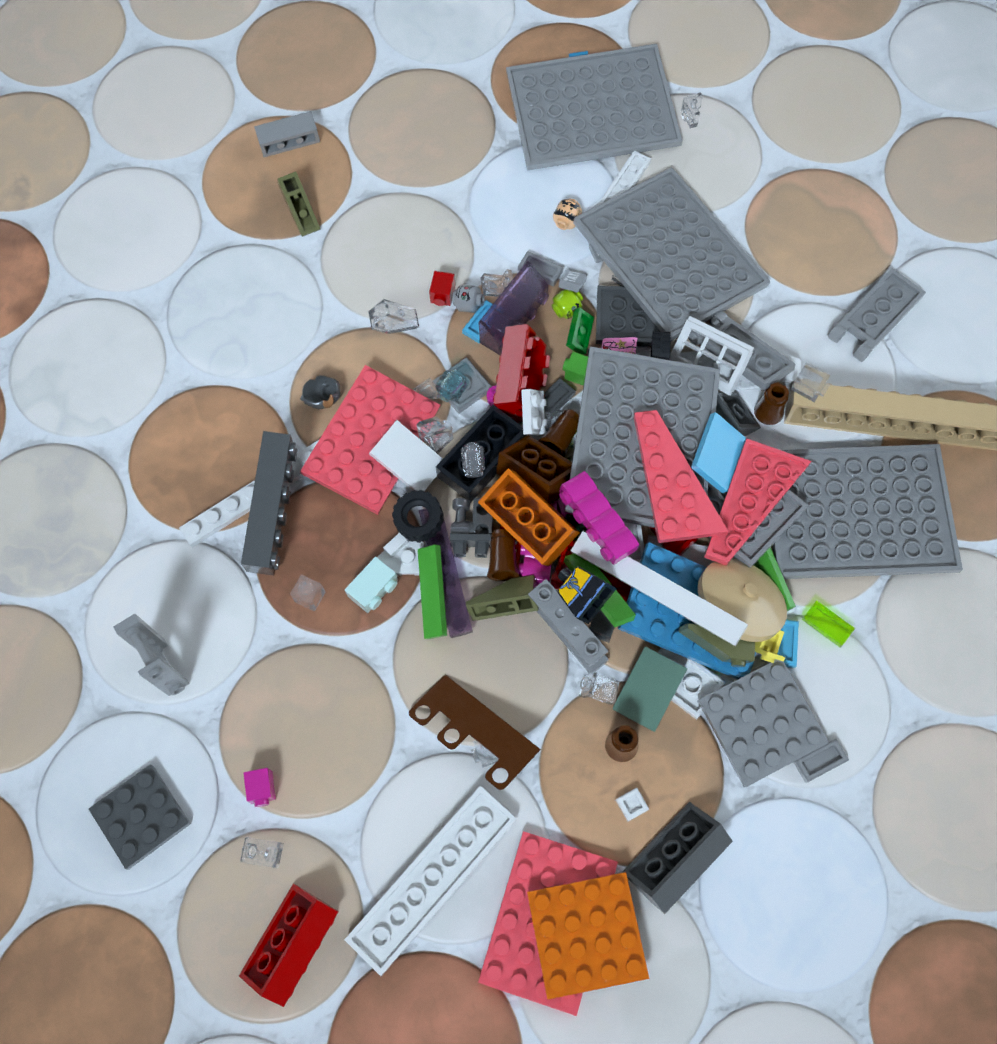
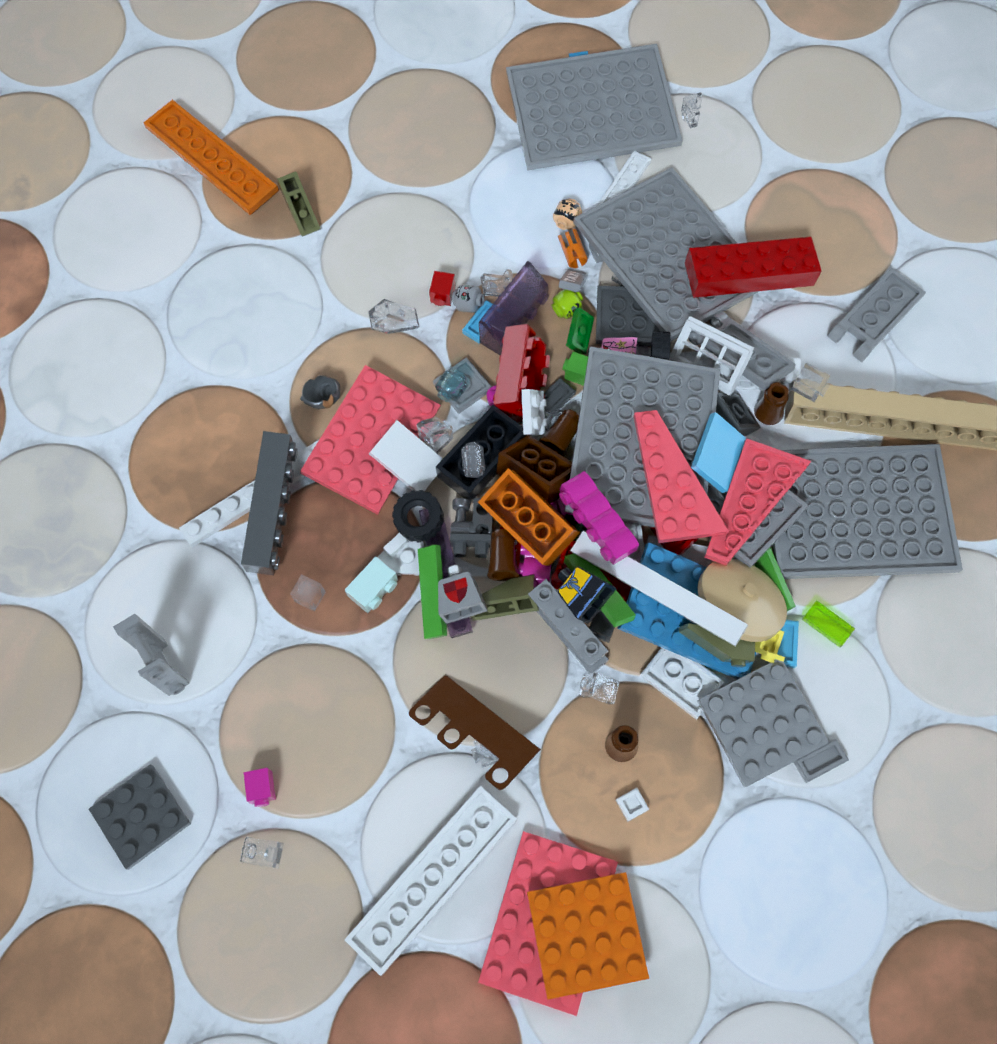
(211, 157): none -> orange plate
(287, 134): light grey brick -> none
(288, 945): red slope -> none
(427, 389): clear tile -> none
(459, 596): none -> light grey torso
(547, 269): light grey tile -> none
(573, 251): none -> orange arm
(649, 689): sand green tile -> none
(678, 857): dark grey slope -> none
(752, 267): none -> red brick

